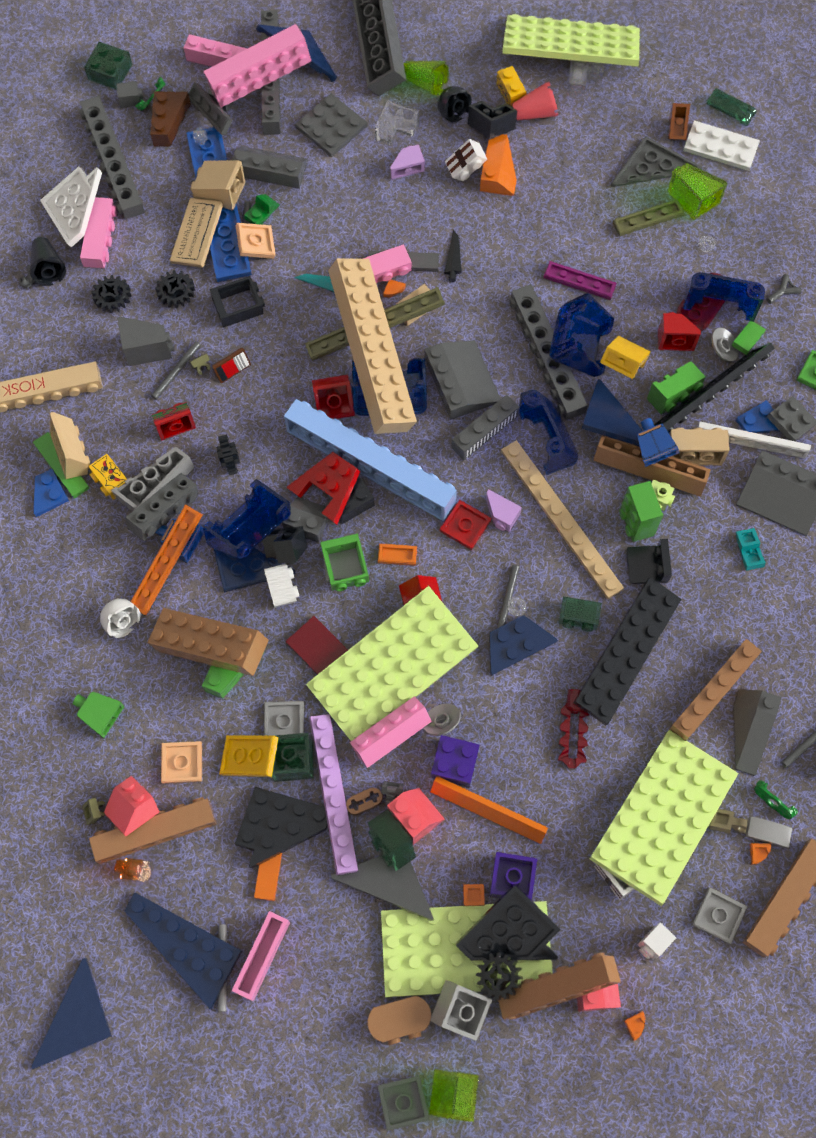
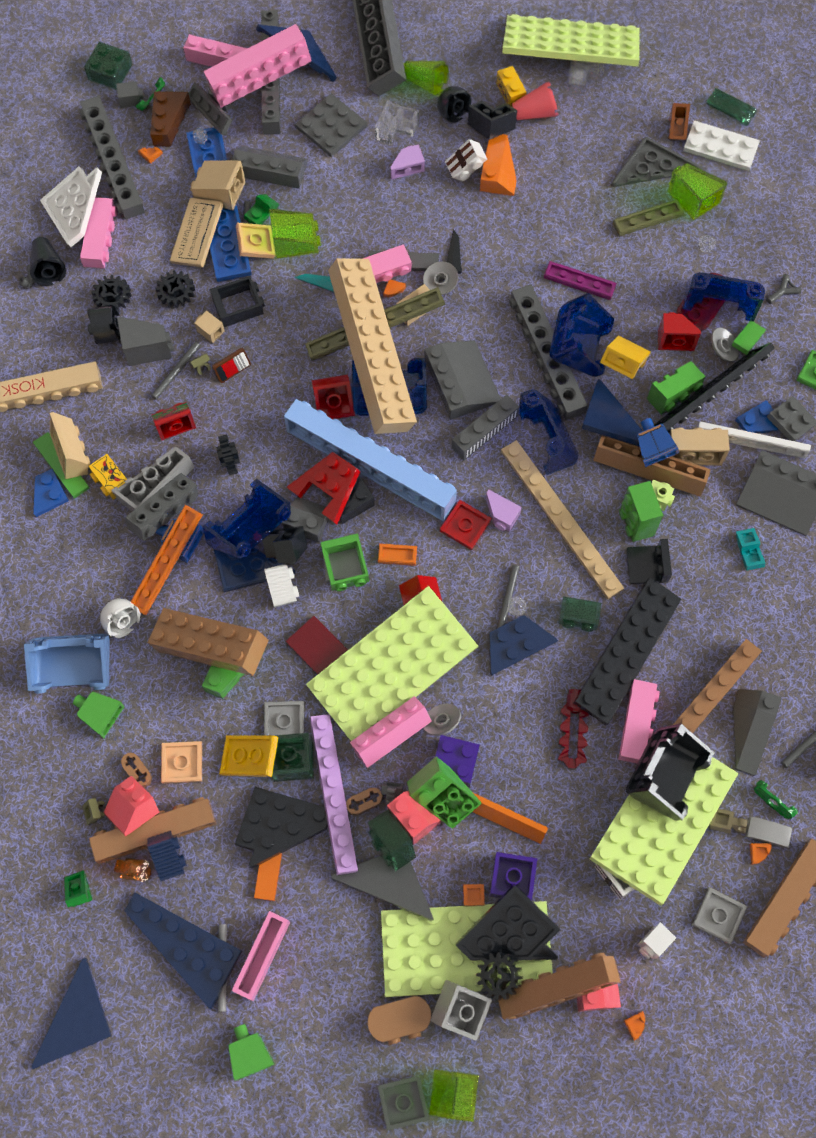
(67, 661): none -> medium blue windscreen
(76, 889): none -> green slope
(104, 324): none -> black brick
(140, 767): none -> medium nougat beam
(150, 154): none -> orange tile
(166, 856): none -> dark blue brick
(209, 326): none -> tan brick
(248, 1054): none -> bright green torso
(294, 233): none -> clear neon green slope
(440, 271): none -> light grey dish
(442, 793): none -> bright green slope
(638, 720): none -> bright pink brick
(668, 770): none -> black windscreen

